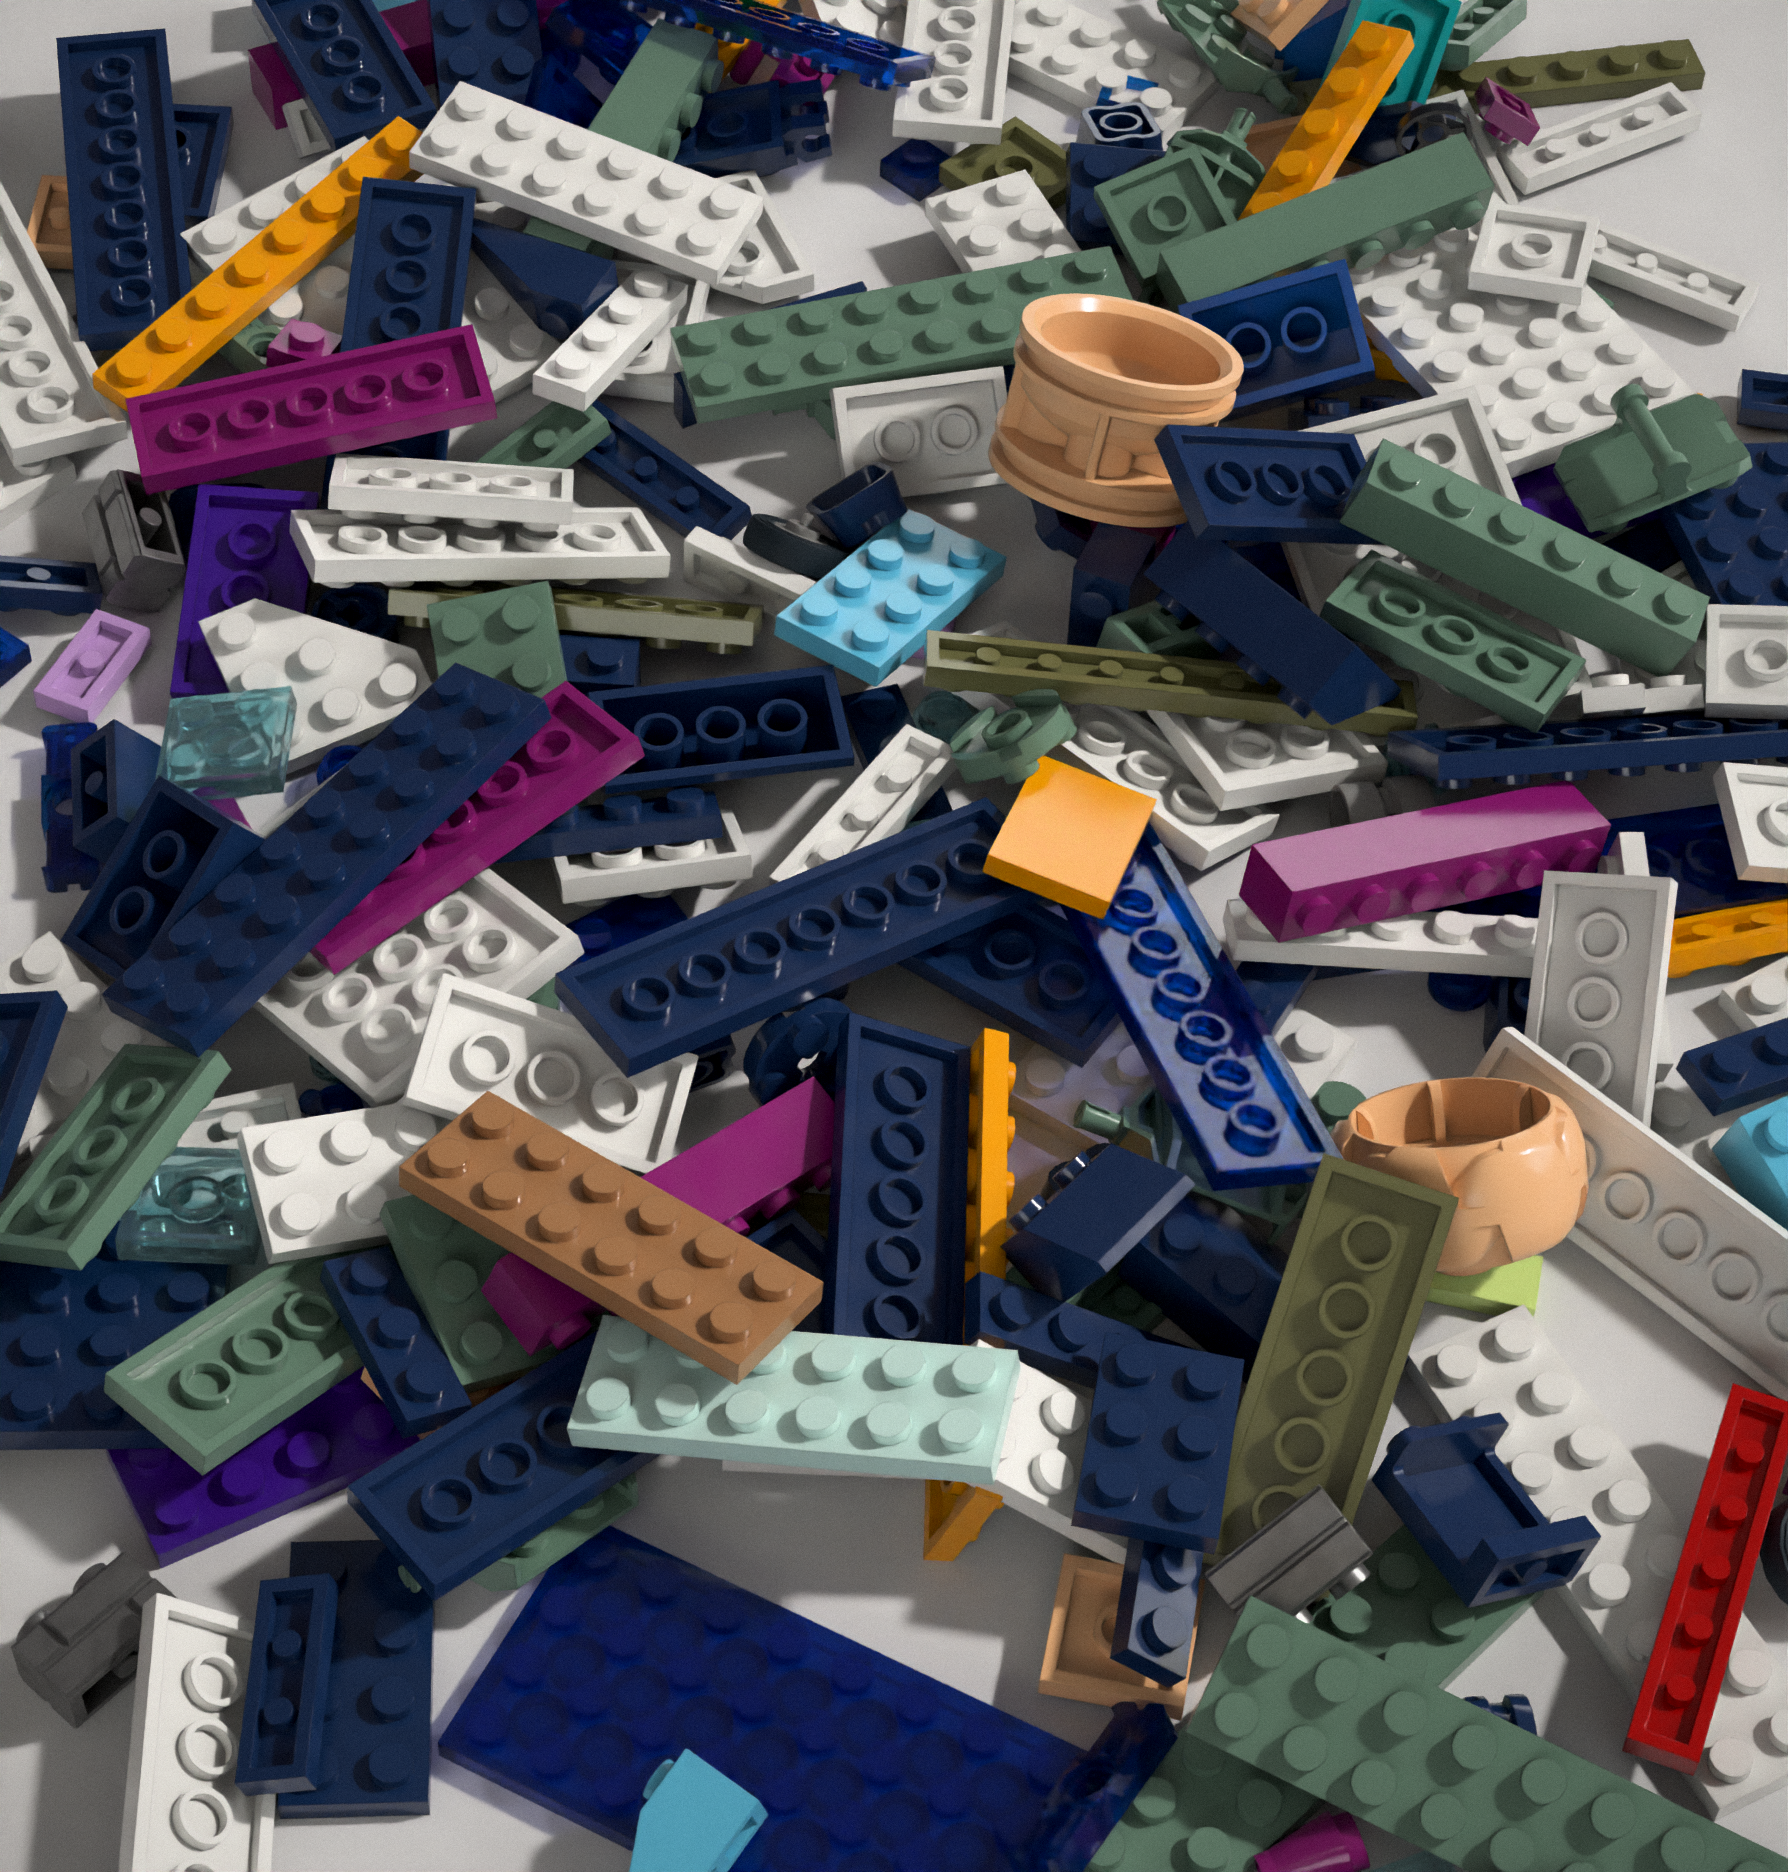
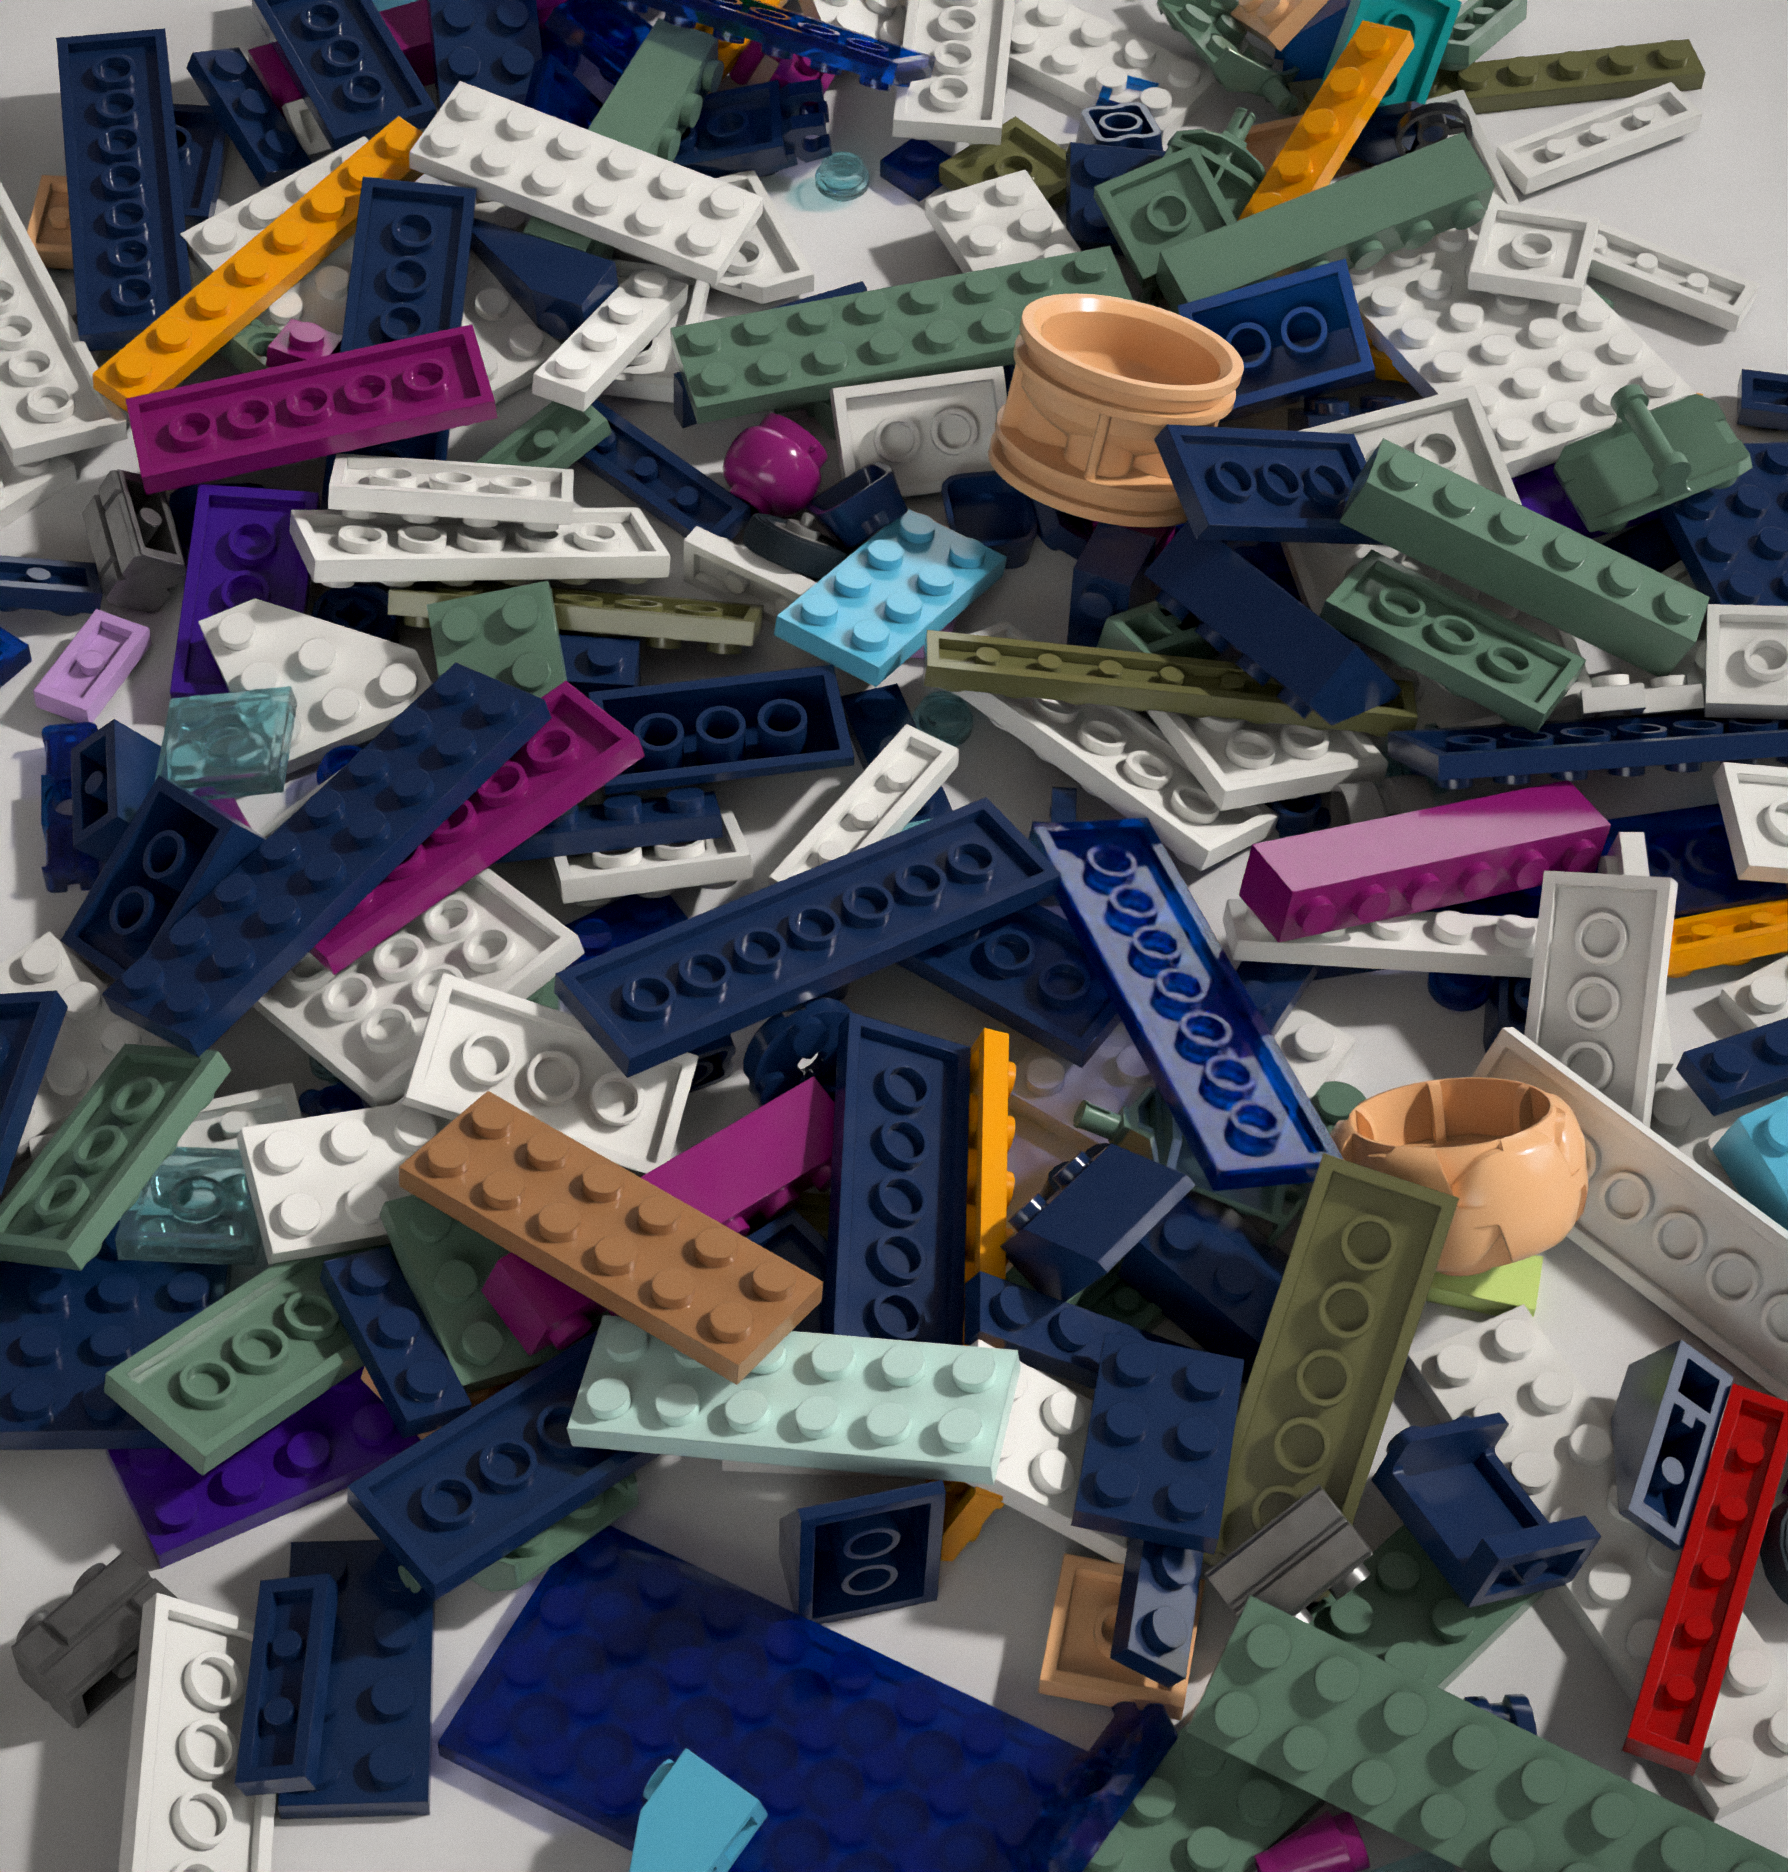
(248, 114): none -> dark blue plate
(774, 467): none -> magenta piece
(842, 177): none -> clear light blue plate
(864, 1553): none -> dark blue slope
(991, 512): none -> dark blue piece
(1013, 740): sand green plate -> none
(1070, 837): light orange tile -> none
(1300, 815): none -> dark blue plate
(1505, 114): magenta plate -> none
(1665, 1437): none -> slope

